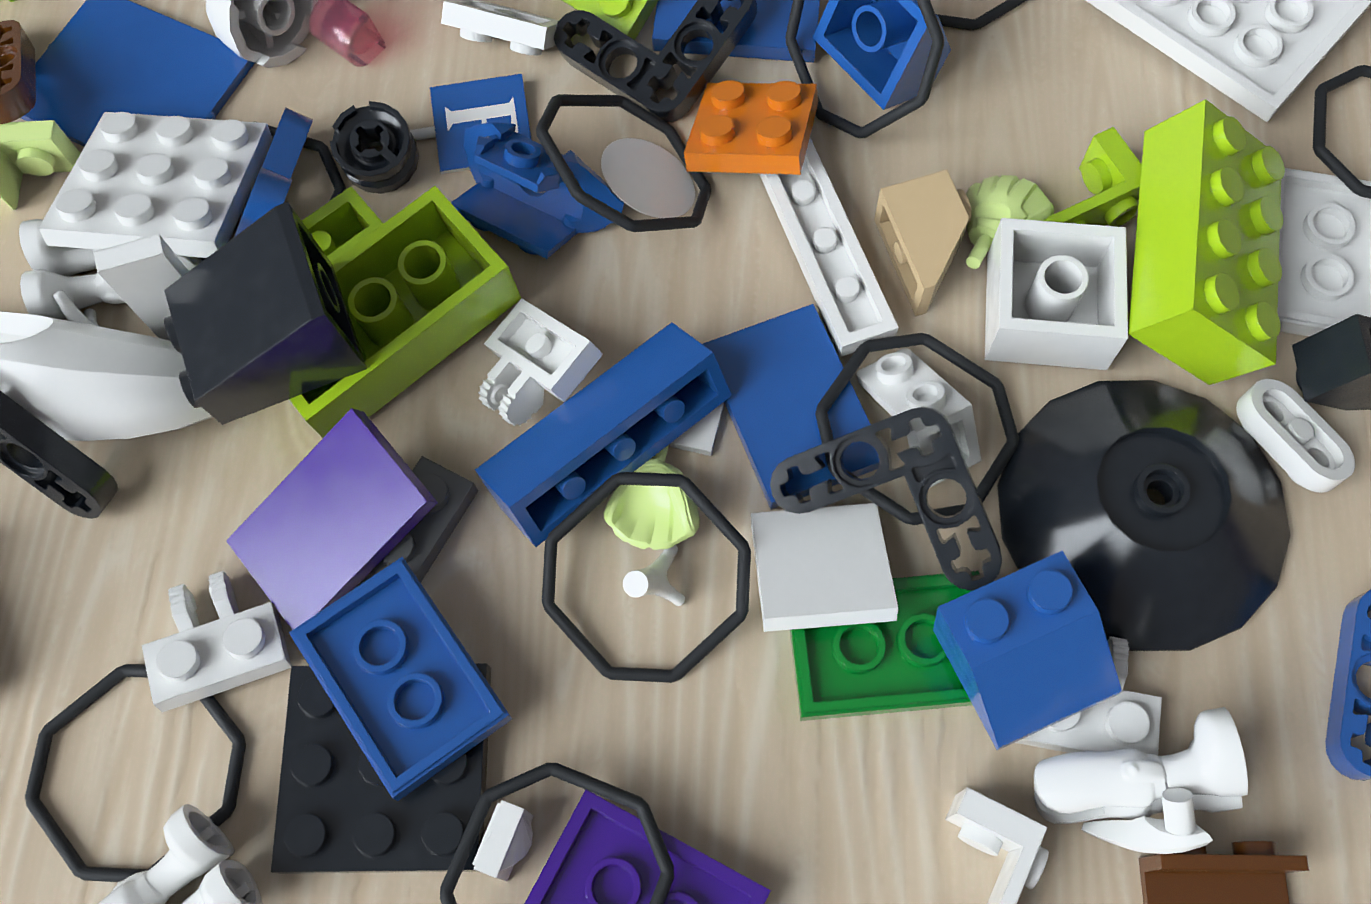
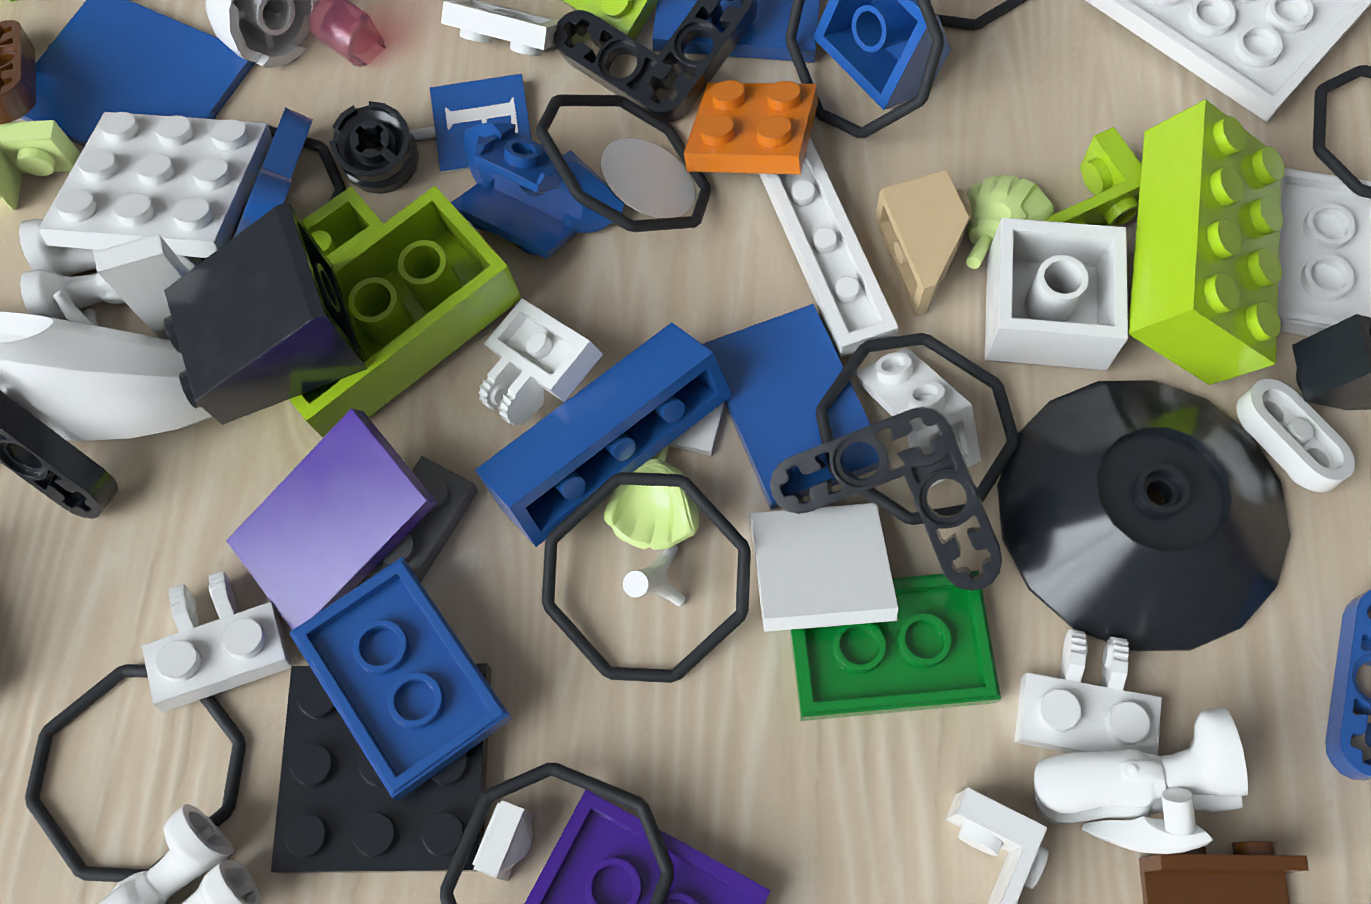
(1028, 649): blue slope -> none

